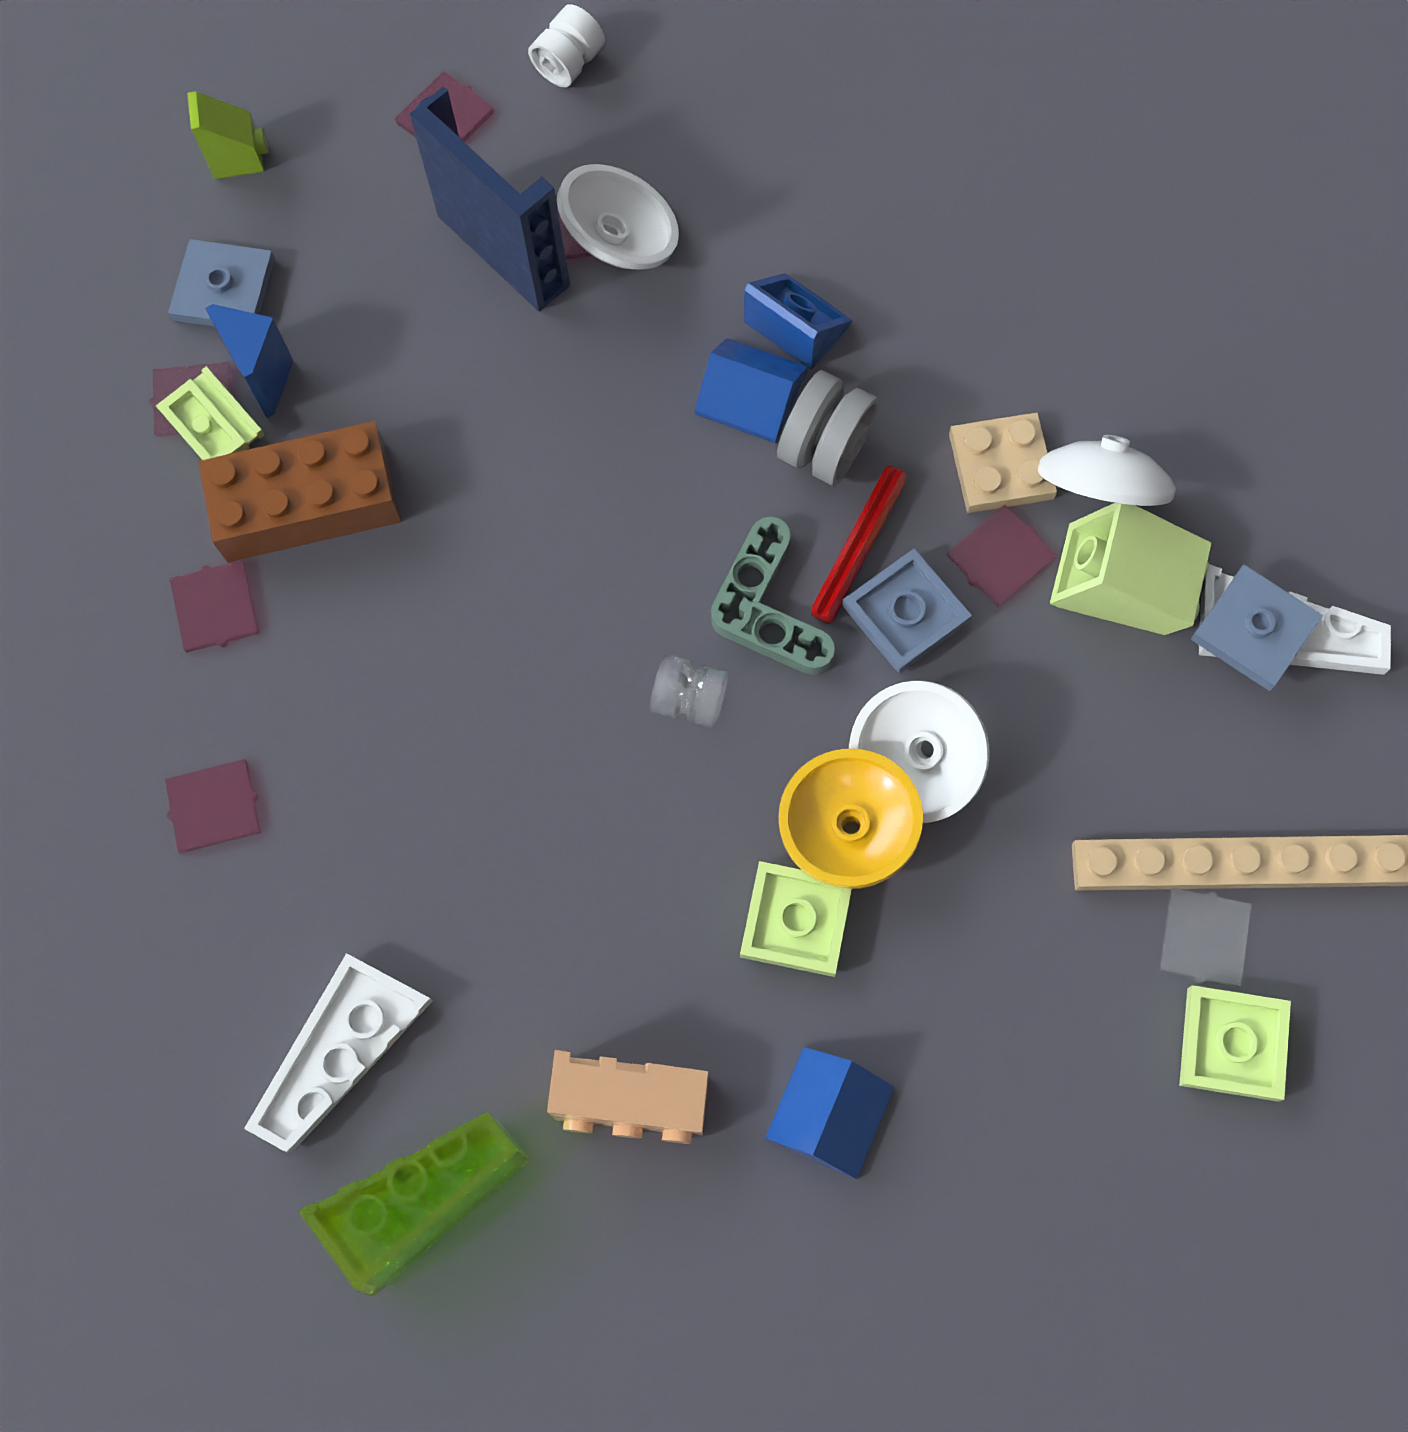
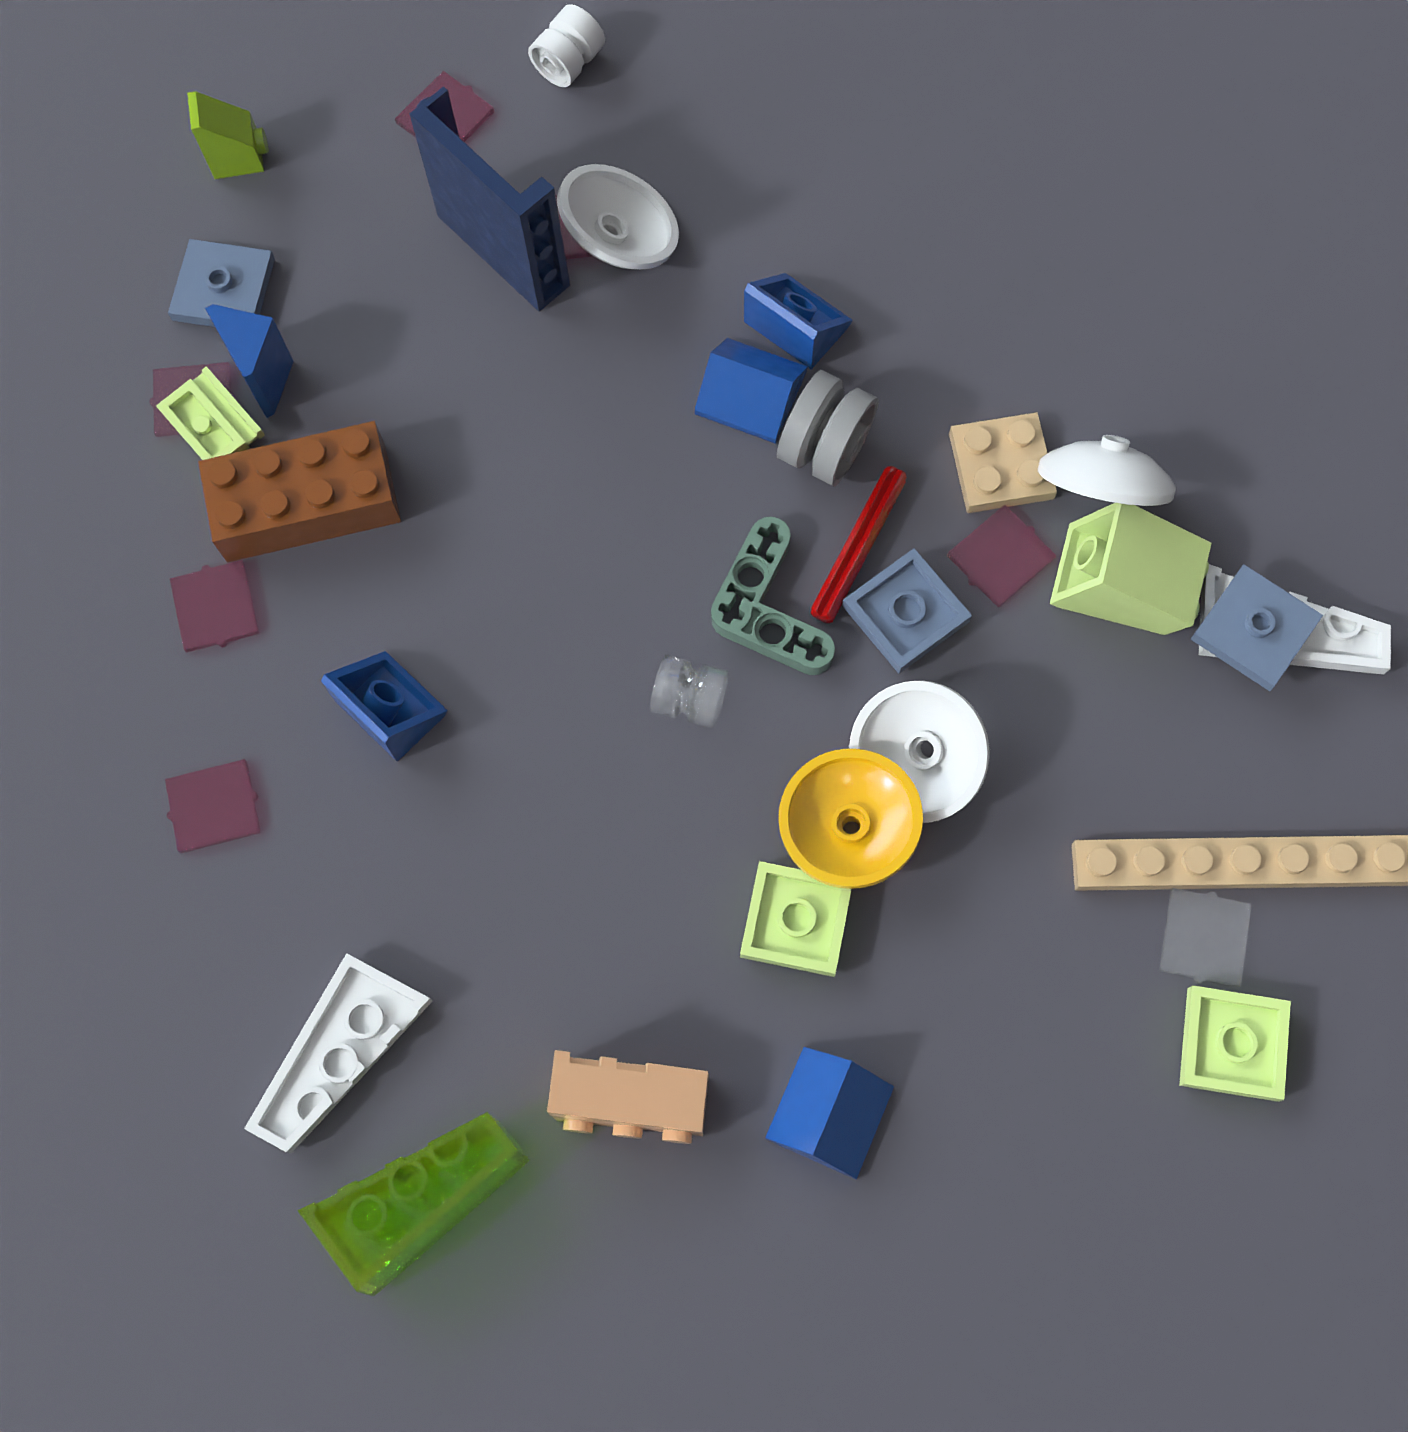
(385, 702): none -> blue slope

